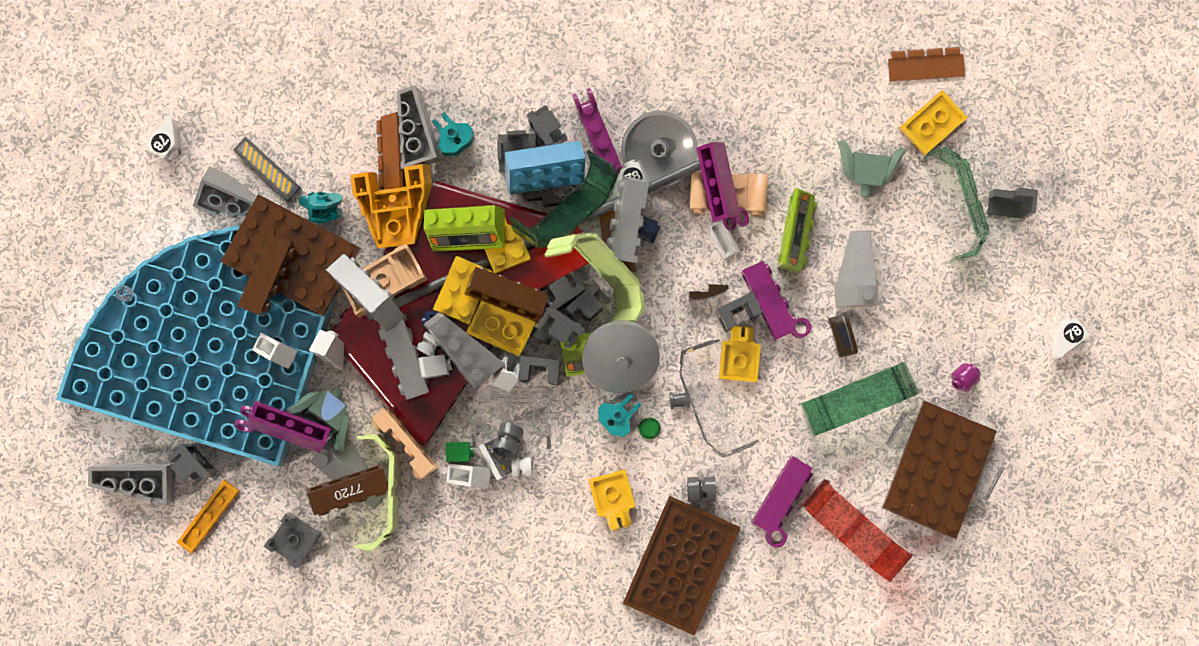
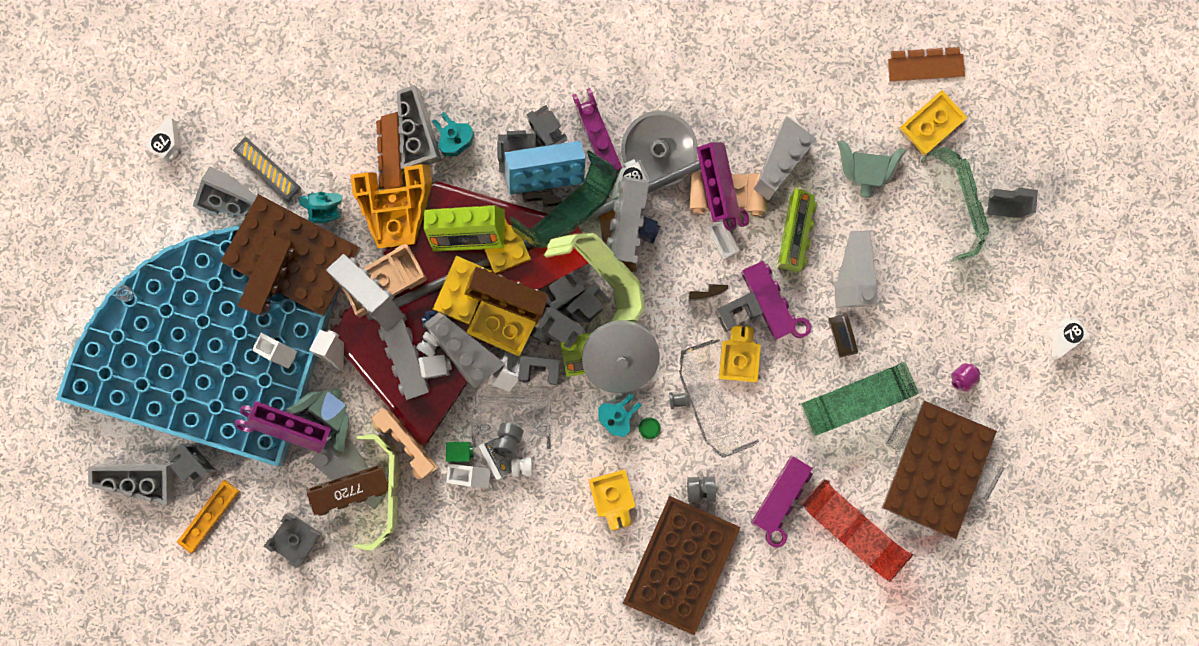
(786, 152): none -> light grey wedge

